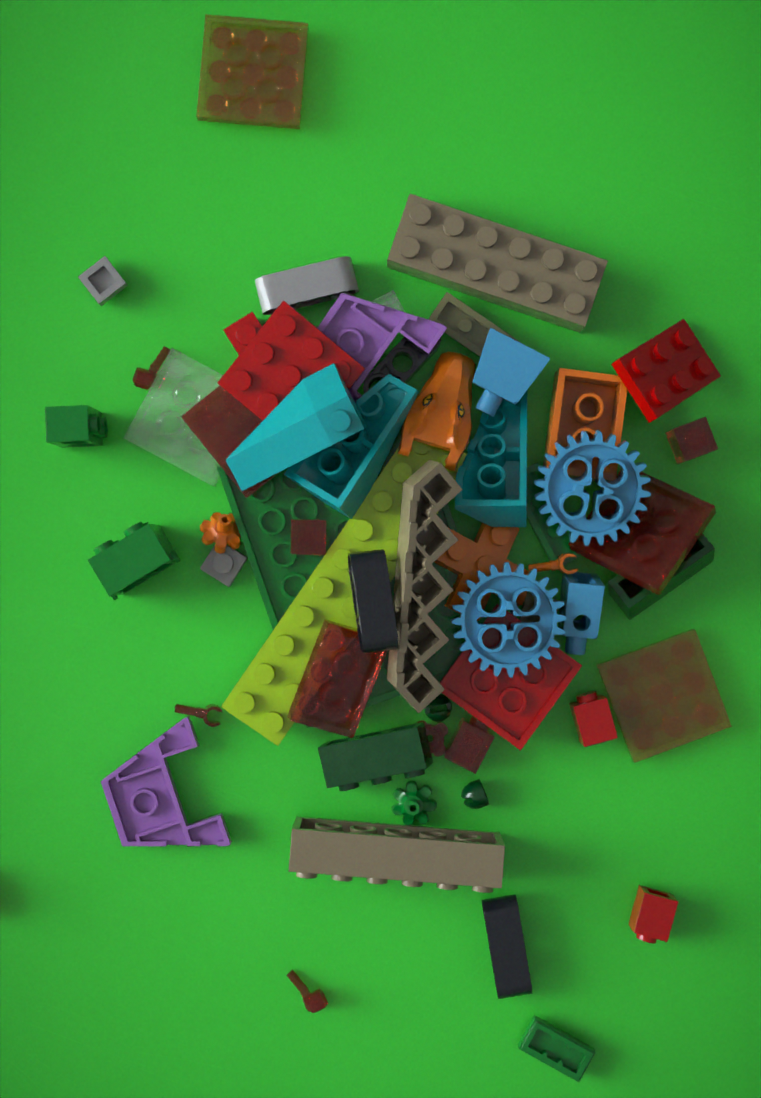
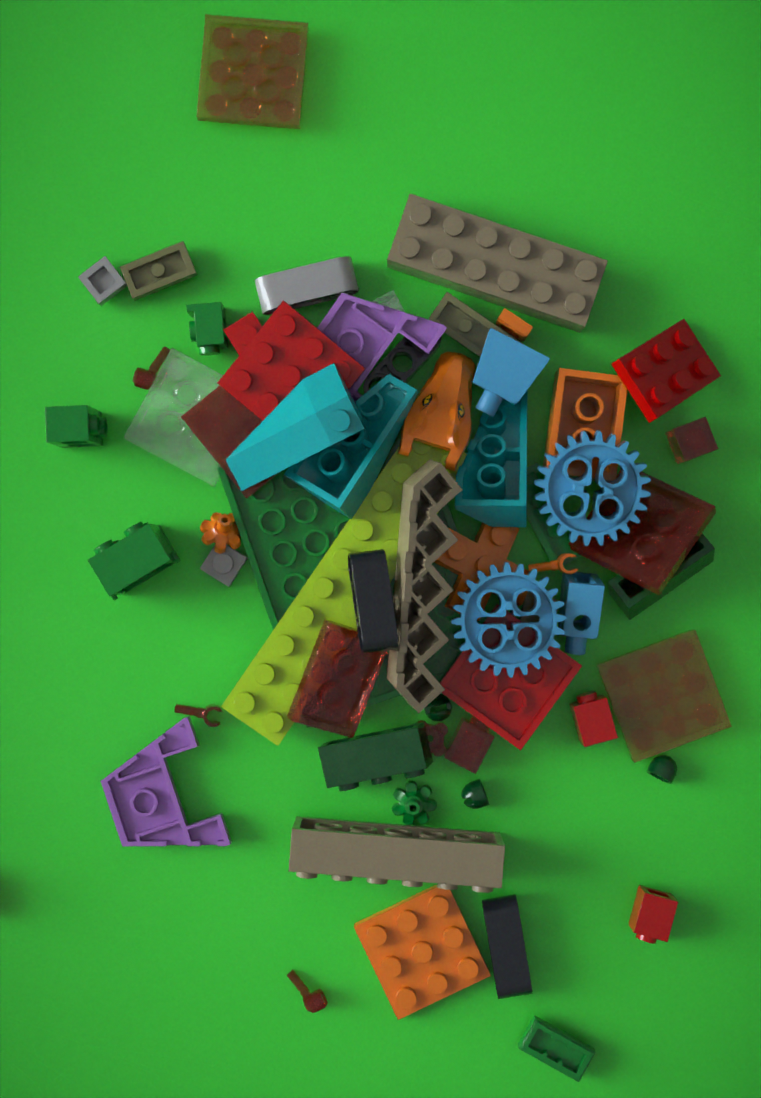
(158, 271): none -> olive plate
(208, 327): none -> green brick
(308, 537): clear red plate -> none
(421, 950): none -> orange plate
(513, 325): none -> orange tile
(663, 768): none -> dark green hinge

